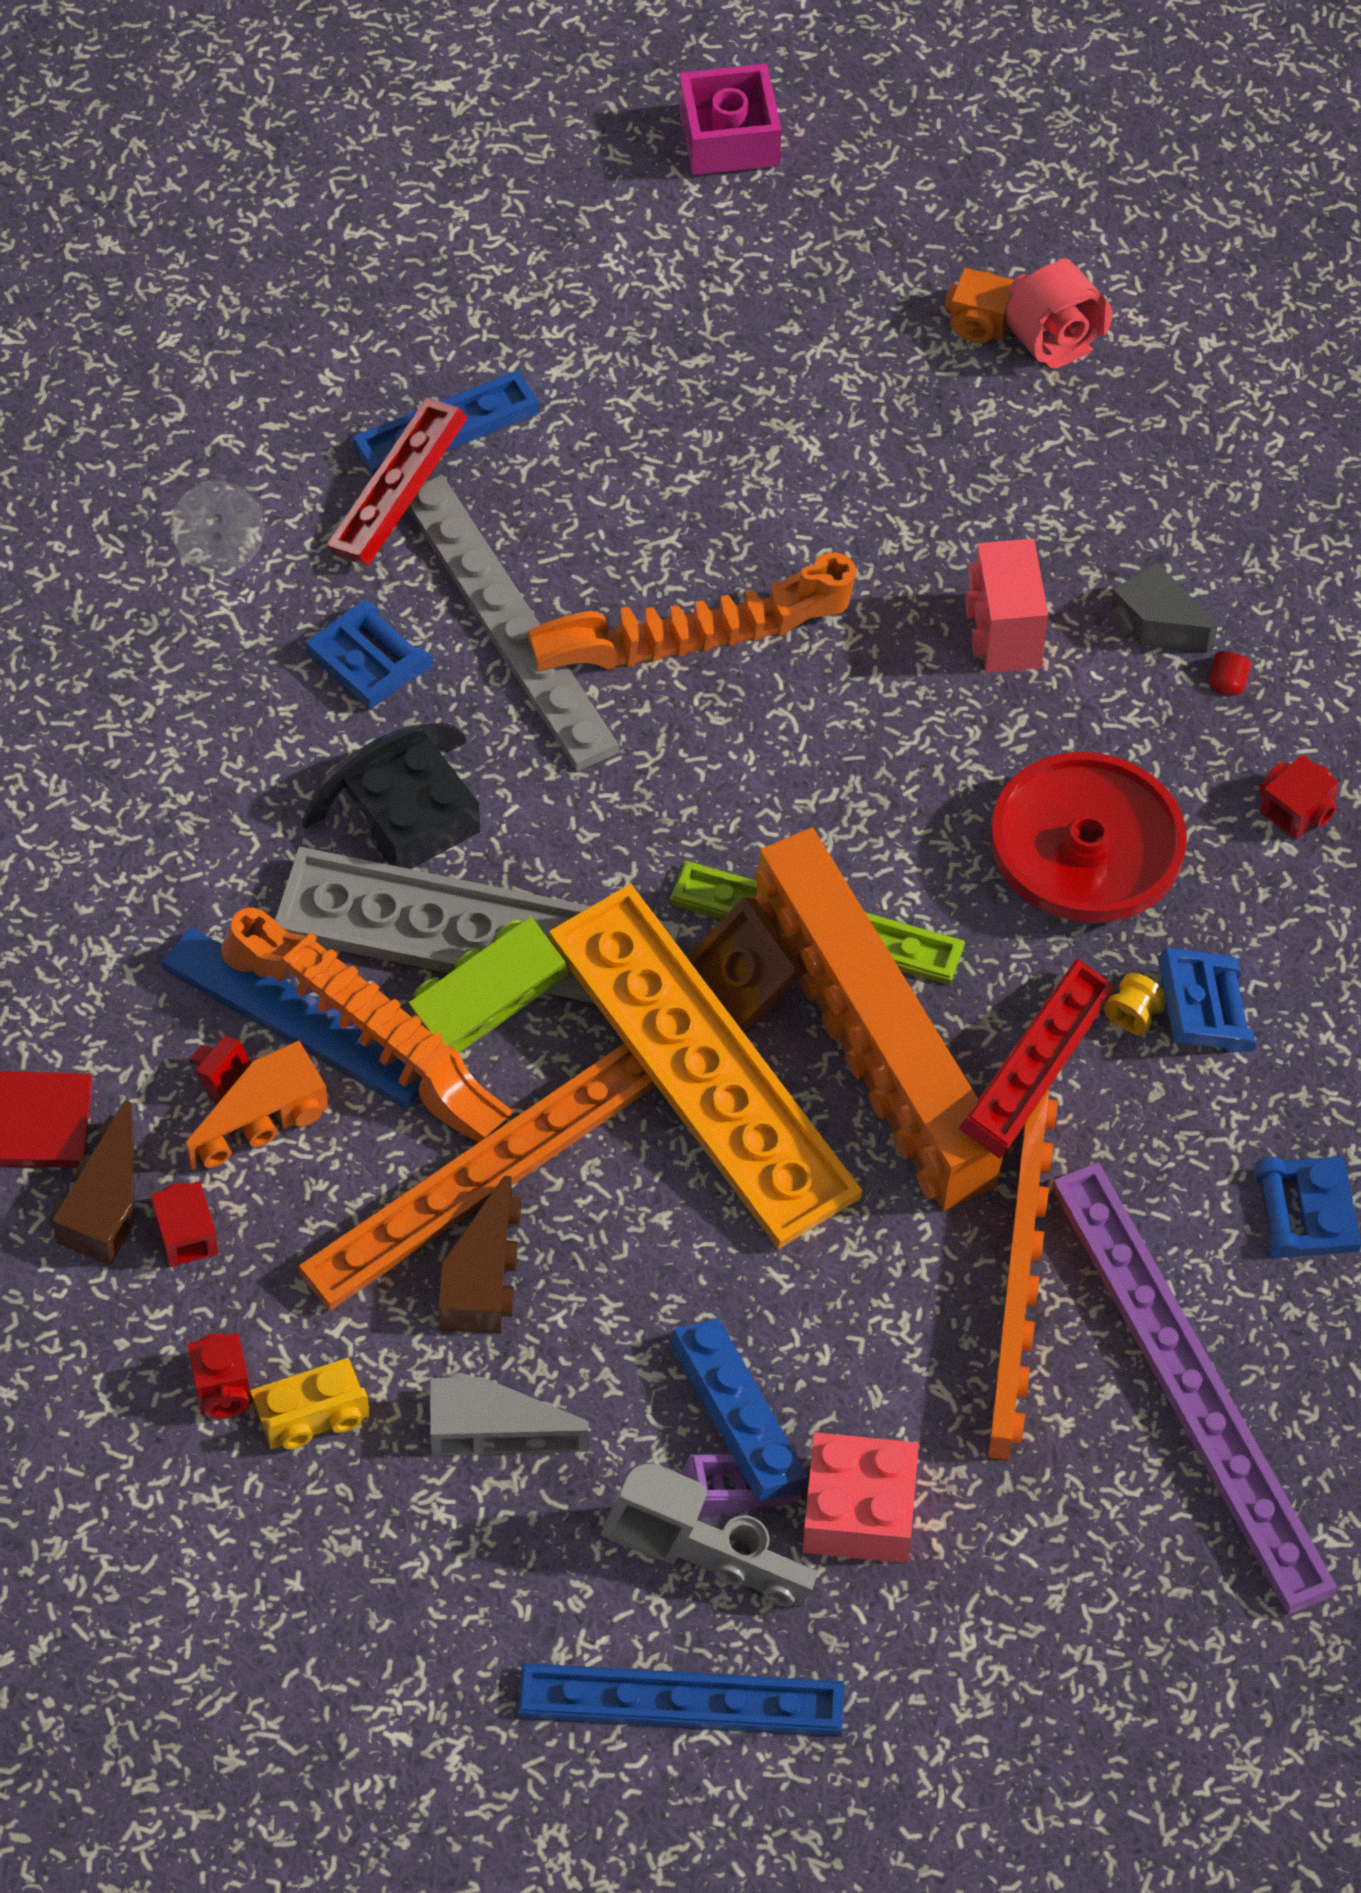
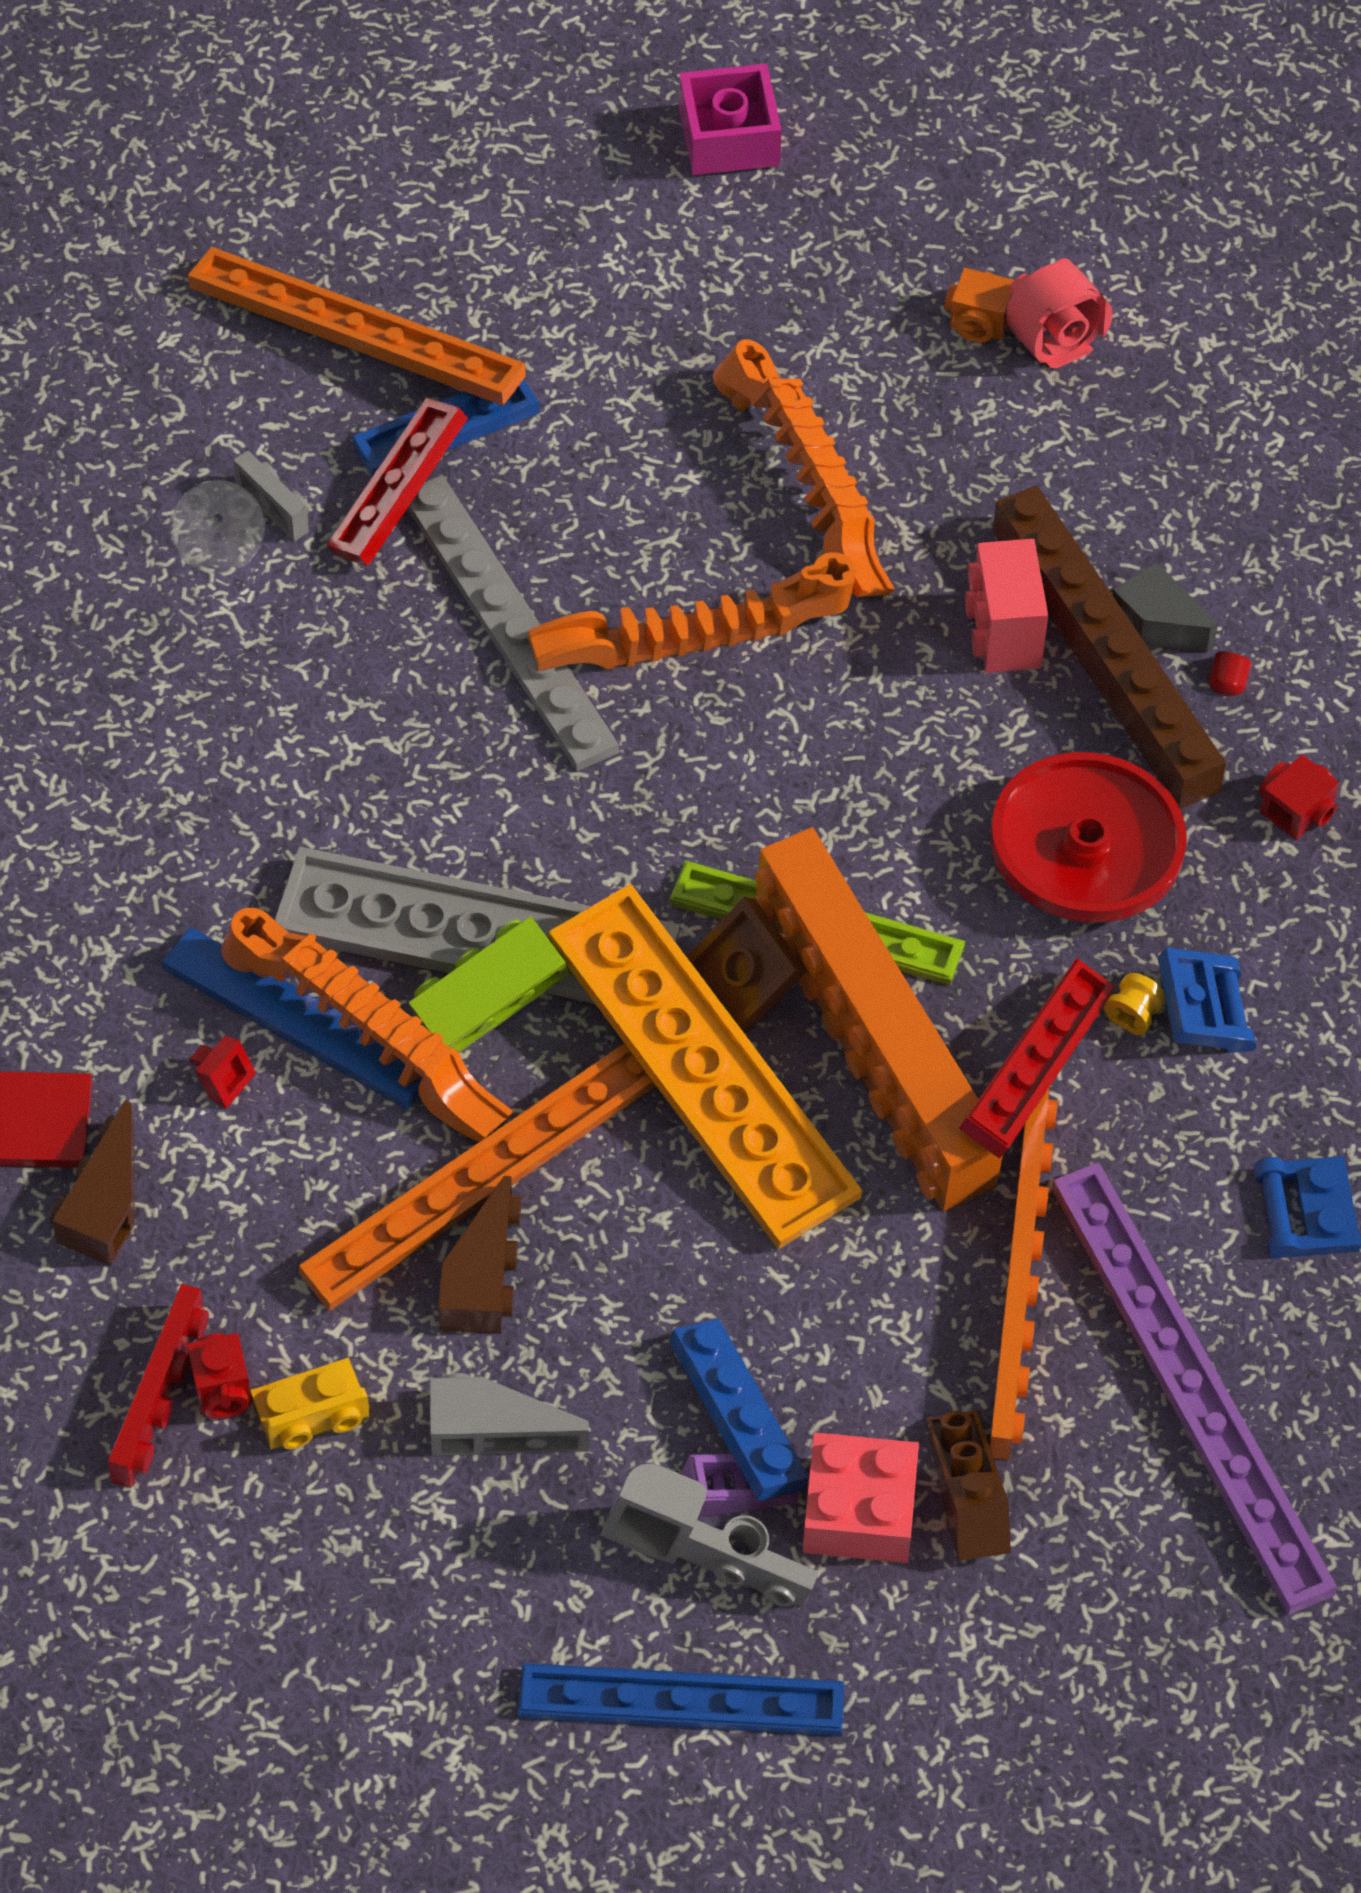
(151, 1403): none -> red plate
(184, 1223): red brick -> none
(276, 1084): orange slope -> none
(280, 504): none -> light grey plate
(357, 326): none -> orange plate
(359, 663): blue plate -> none
(405, 793): black piece -> none
(751, 378): none -> orange piece
(969, 1485): none -> reddish brown slope
(1114, 652): none -> reddish brown brick

